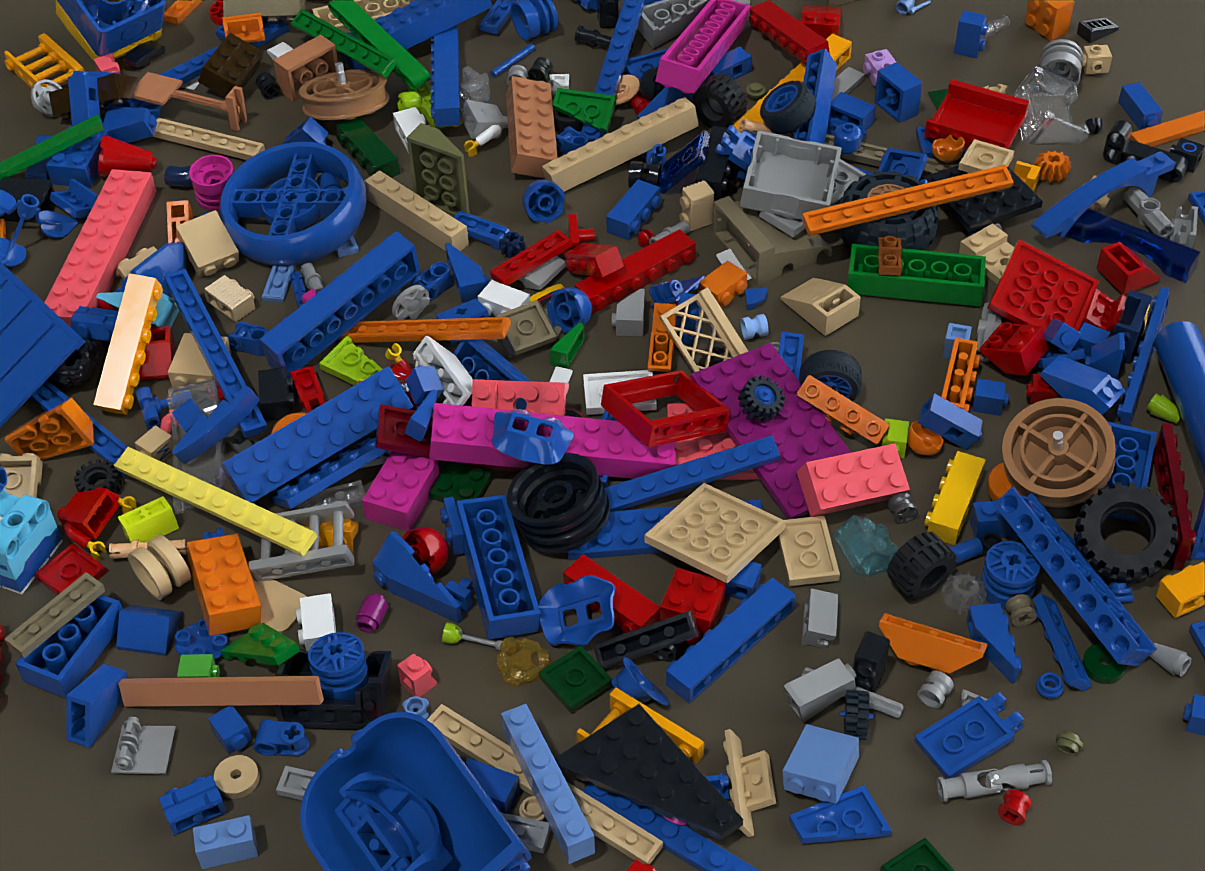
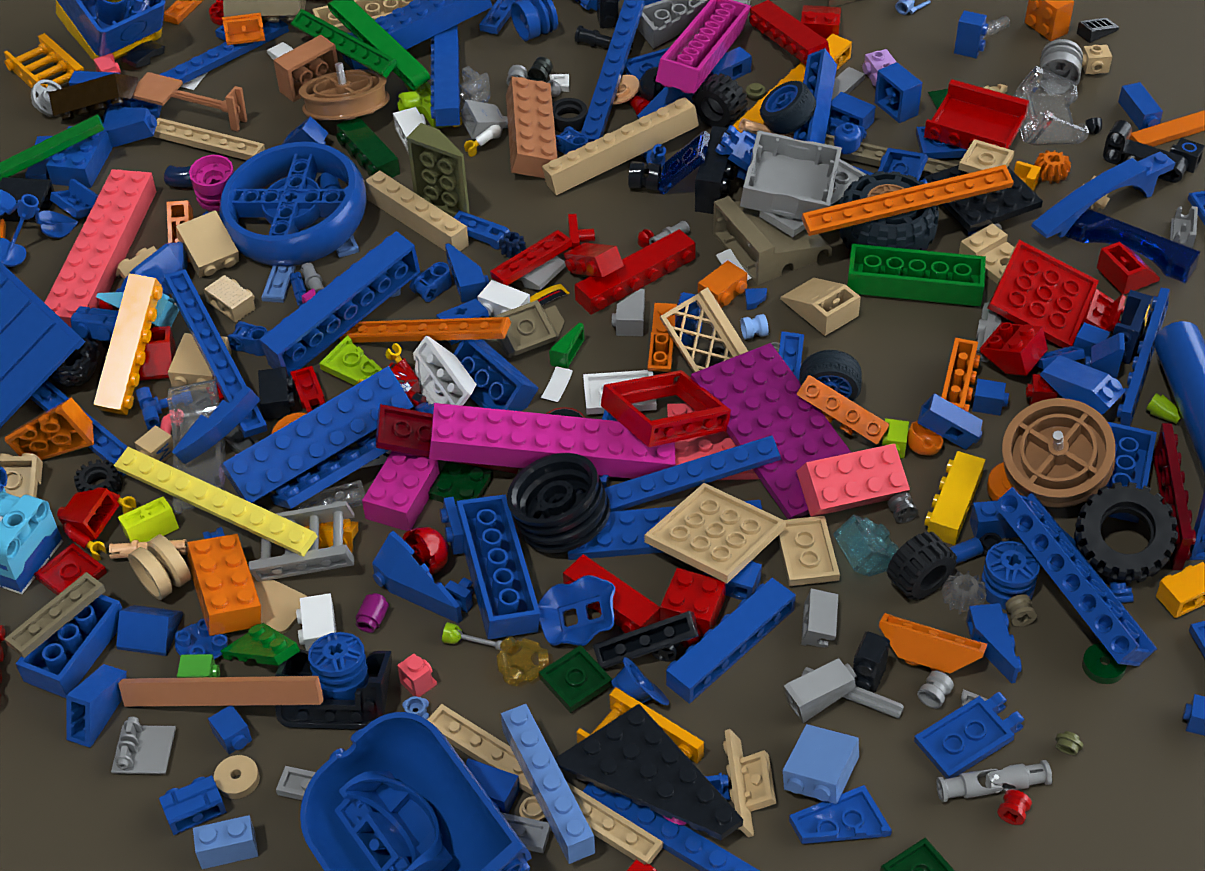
(83, 97): blue brick -> none
(123, 156): red cone -> none
(187, 414): blue brick -> none
(230, 65): dark brown brick -> none
(268, 86): black wheel -> none
(278, 737): blue piece -> none
(410, 304): light grey wheel -> none
(420, 419): blue slope -> none
(422, 381): blue brick -> none
(512, 60): blue bar -> none
(527, 444): blue piece -> none
(540, 396): coral piece -> none
(543, 200): blue cylinder -> none
(569, 308): blue cylinder -> none
(587, 107): green wing -> none
(633, 210): blue brick -> none
(670, 291): blue hinge -> none
(697, 205): tan brick -> none
(761, 398): black wheel -> none
(856, 714): black wheel -> none
(889, 255): dark orange slope -> none
(948, 149): orange hair -> none
(955, 331): medium blue panel -> none
(1052, 680): blue plate -> none
(1061, 335): blue brick -> none
(1063, 645): blue plate -> none
(1148, 212): light grey piece -> none
(1171, 659): light grey cone -> none

